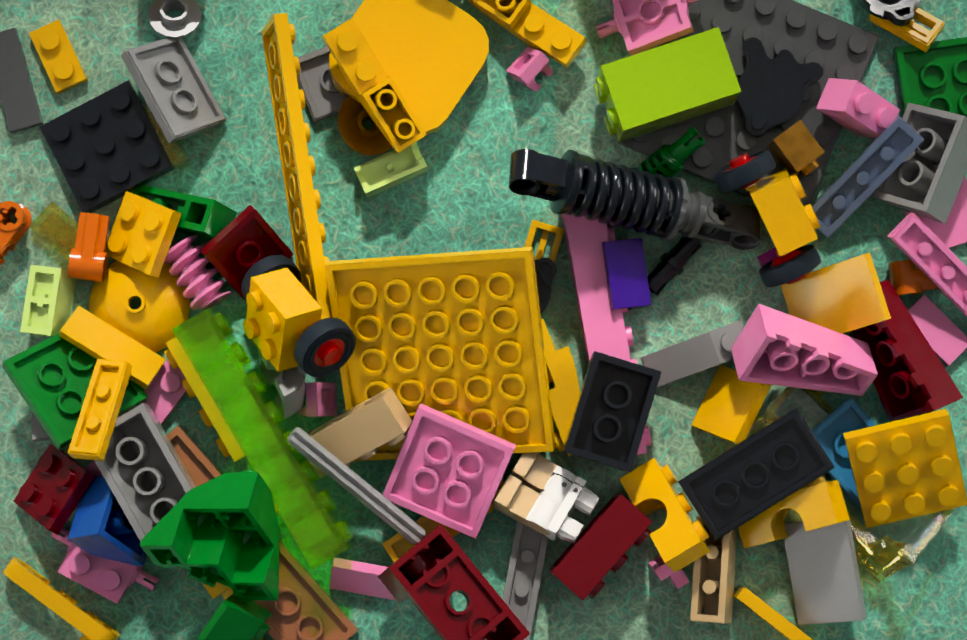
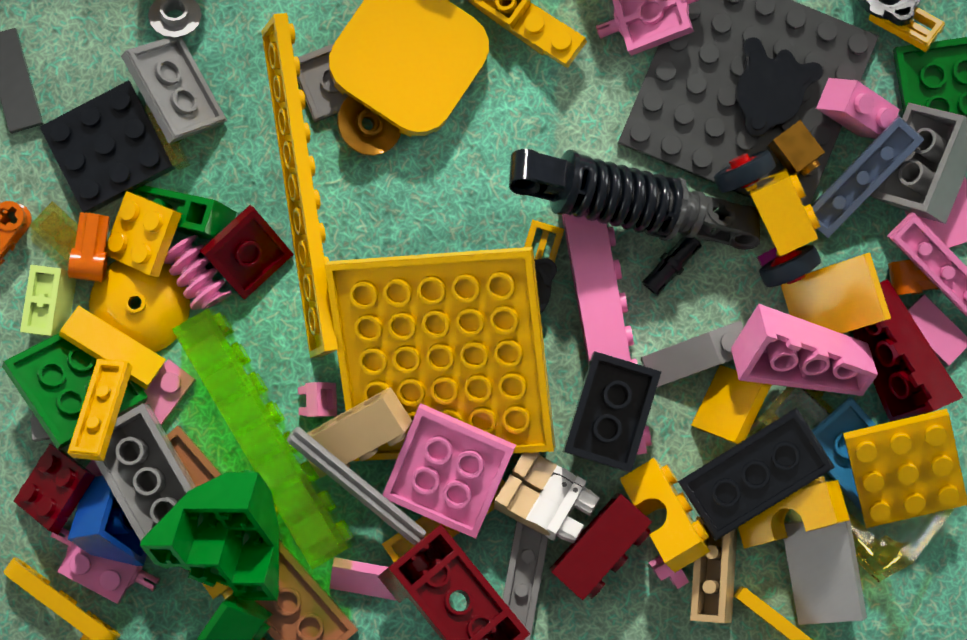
(58, 56): yellow plate -> none
(209, 413): yellow plate -> none
(288, 320): brick -> none
(289, 384): light grey cylinder -> none
(373, 86): yellow slope -> none
(390, 170): yellowish green hinge -> none
(528, 66): bright pink tile -> none
(566, 390): yellow slope -> none
(626, 274): dark purple panel -> none
(667, 85): lime brick -> none
(670, 158): green hinge -> none

